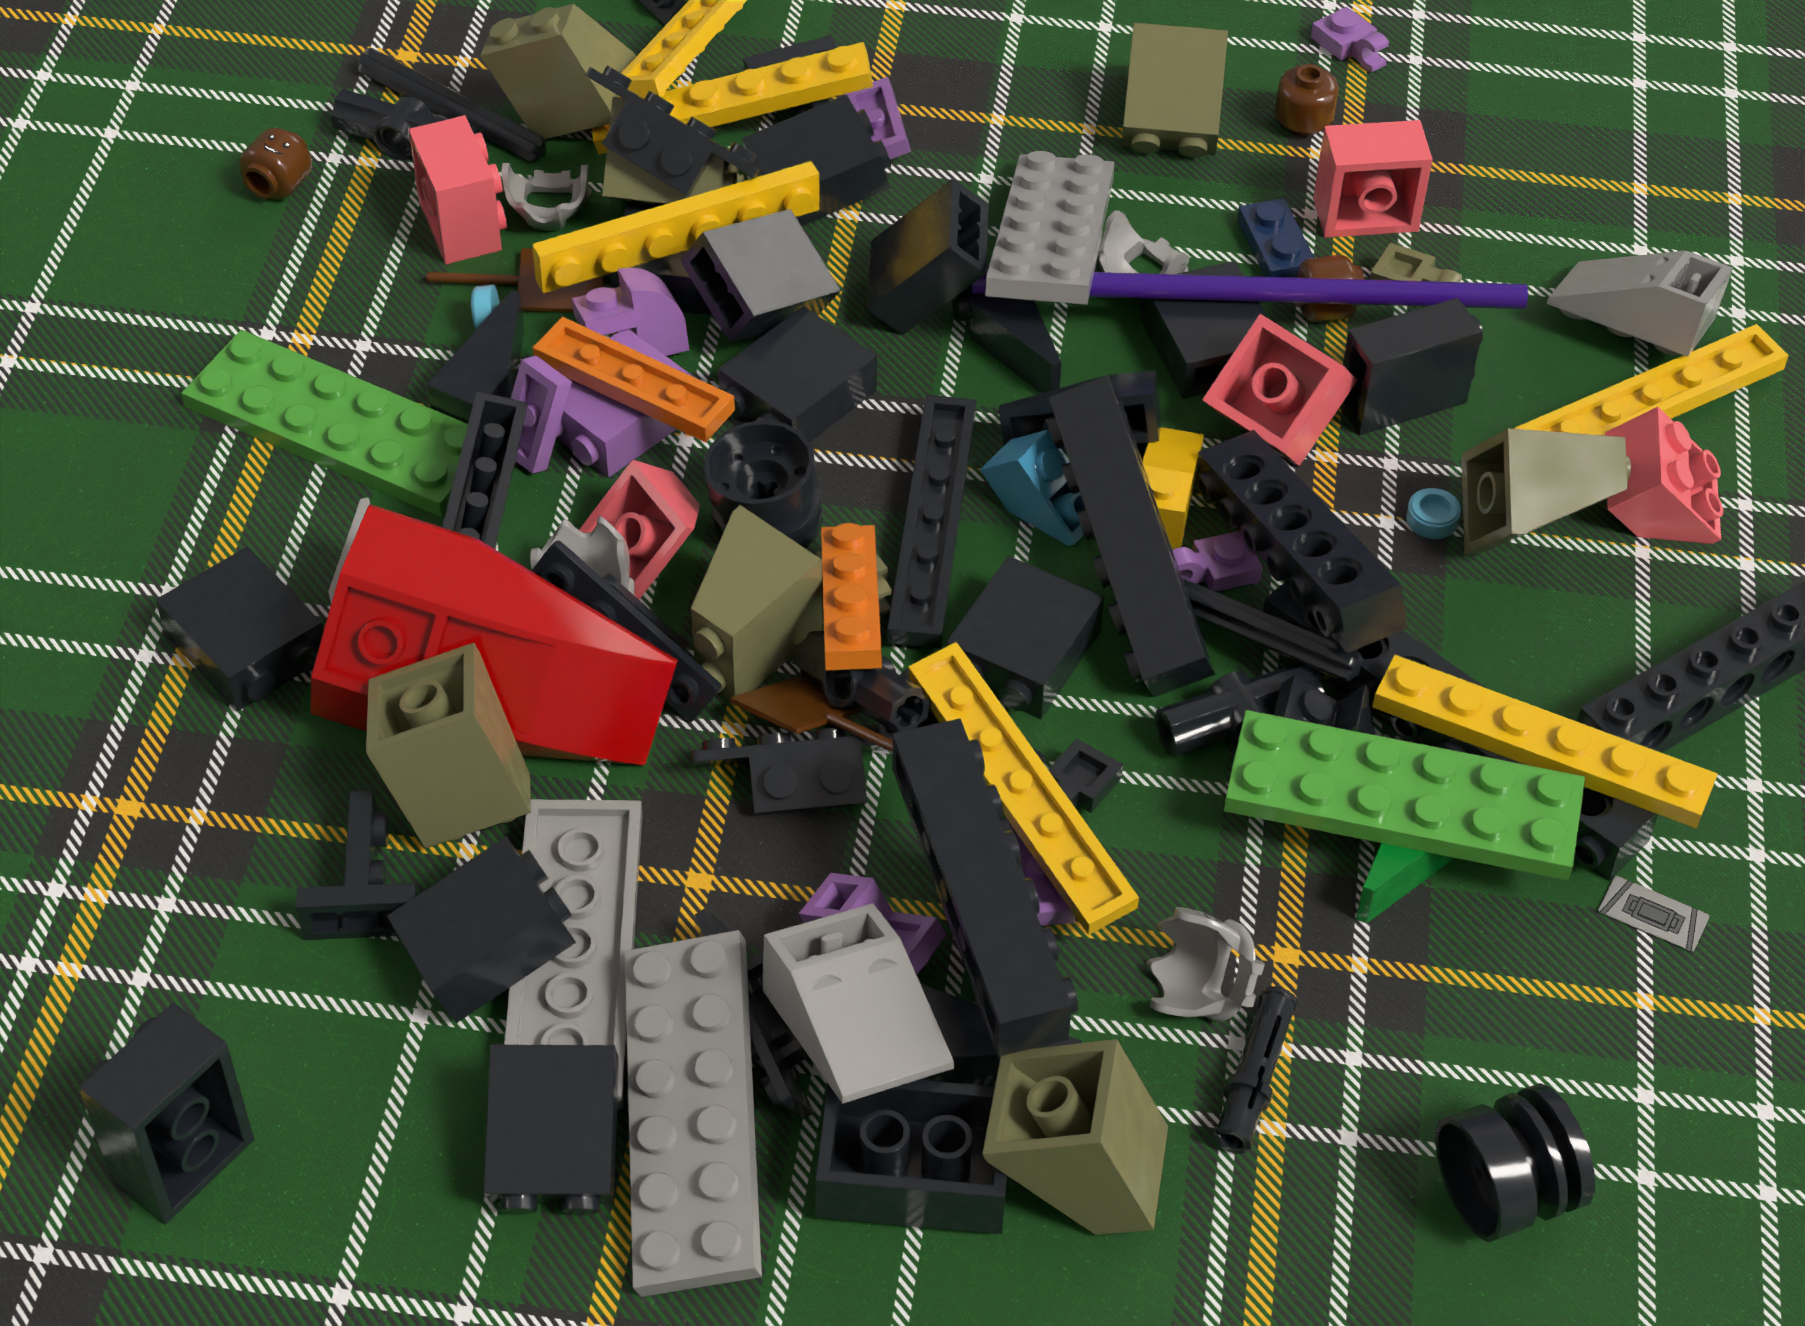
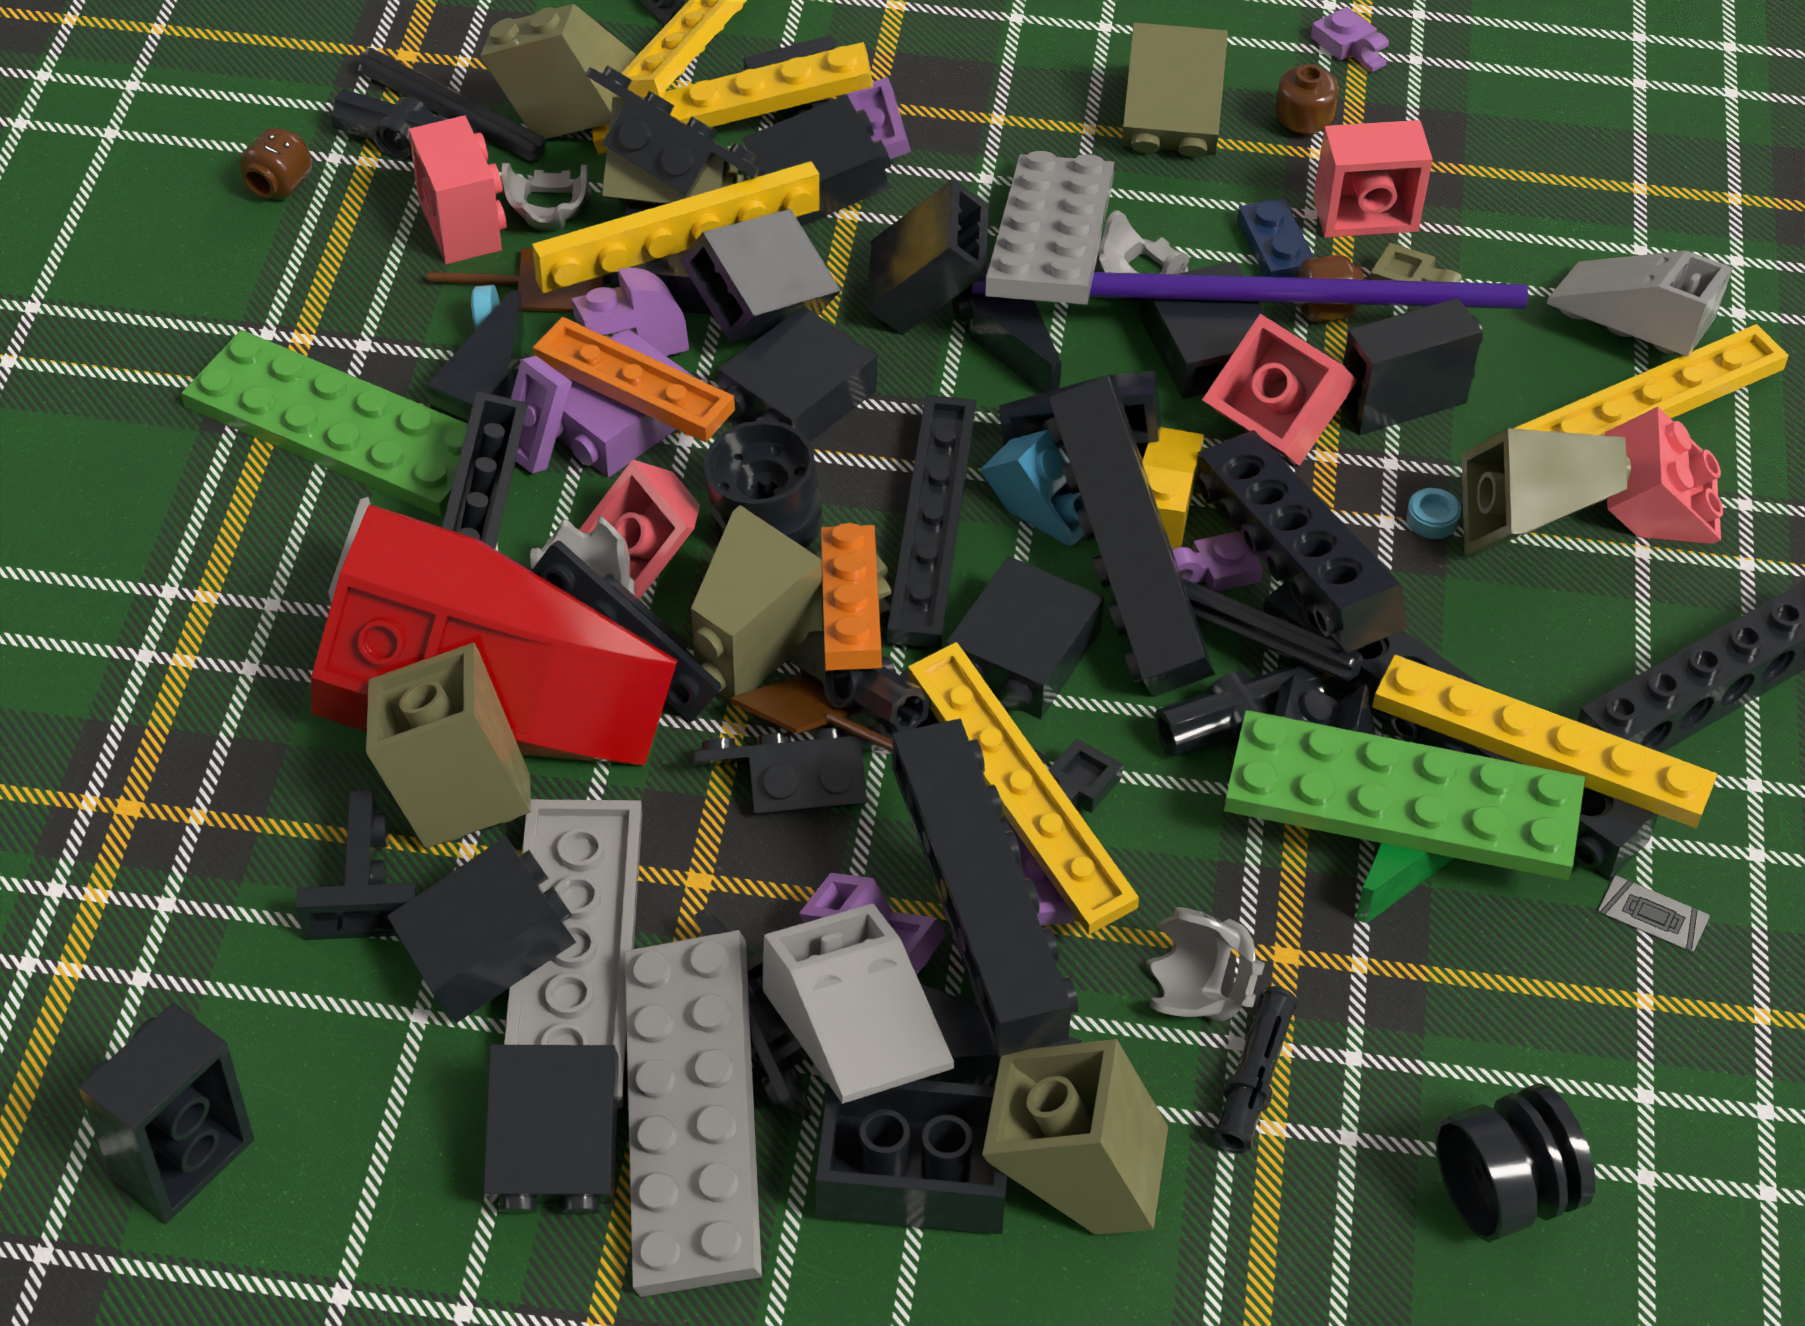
(241, 628): black brick -> none

